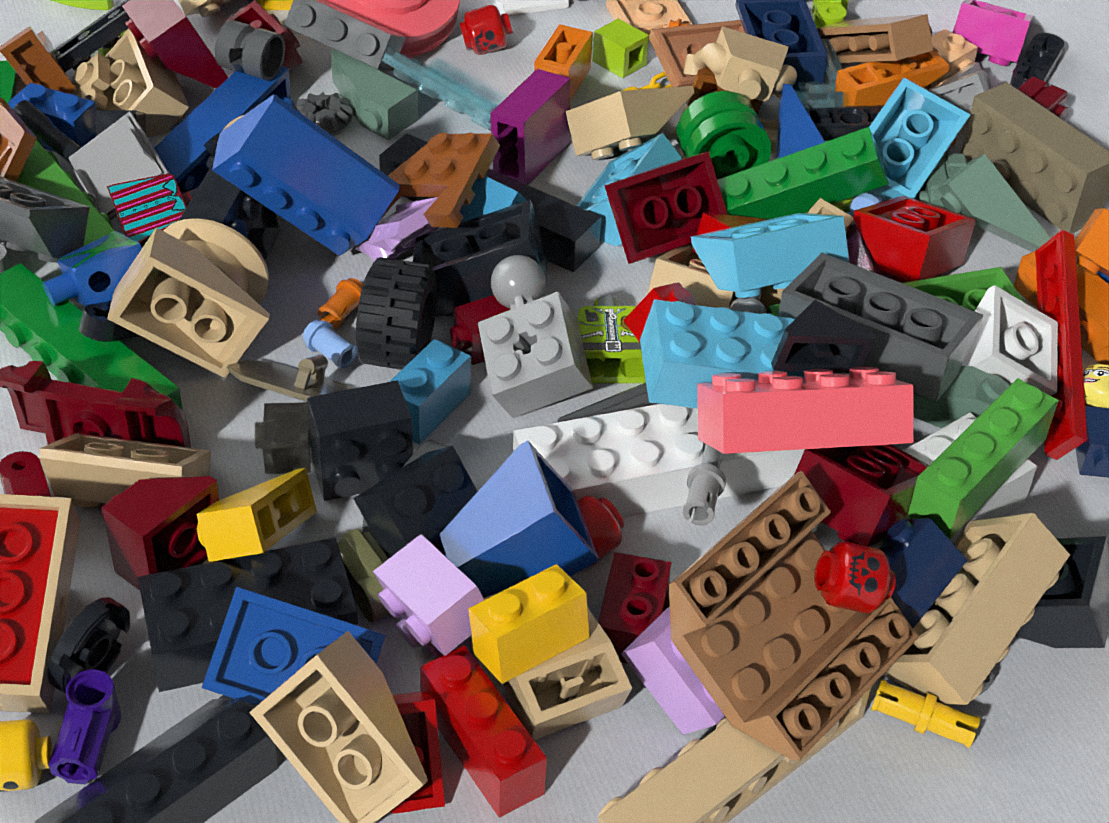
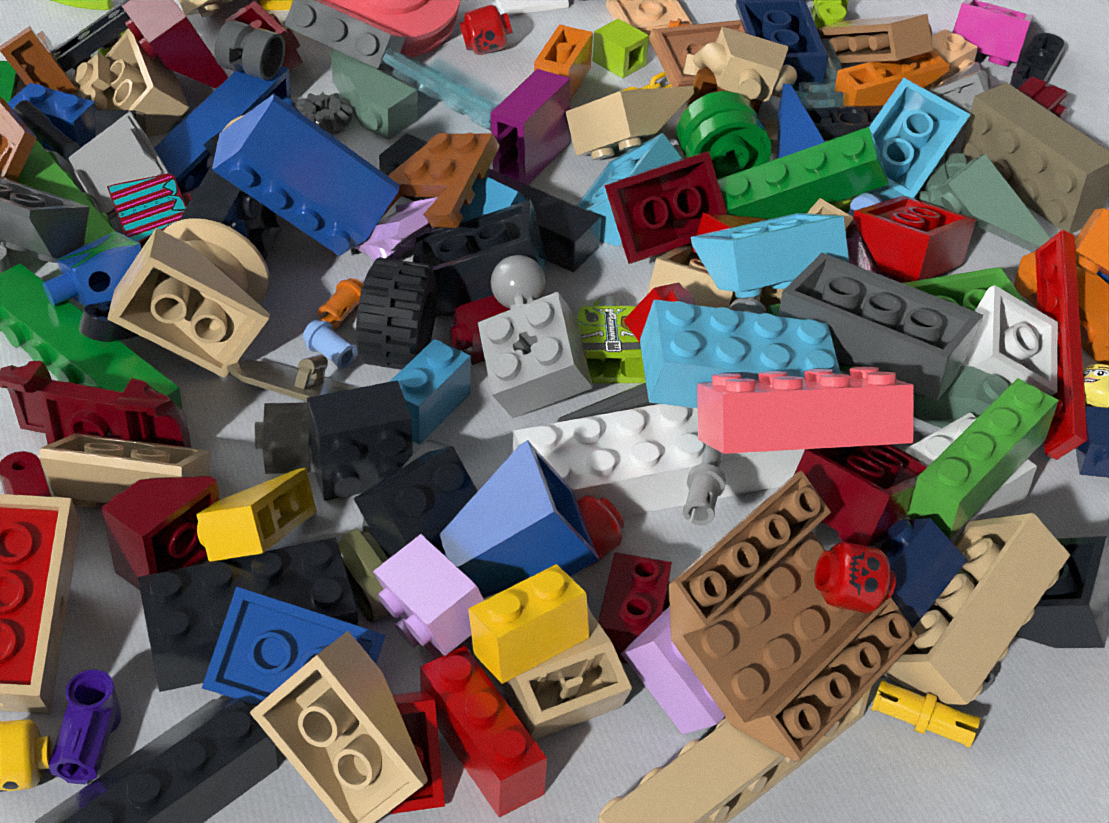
(89, 641): black tile -> none
(822, 341): black slope -> none

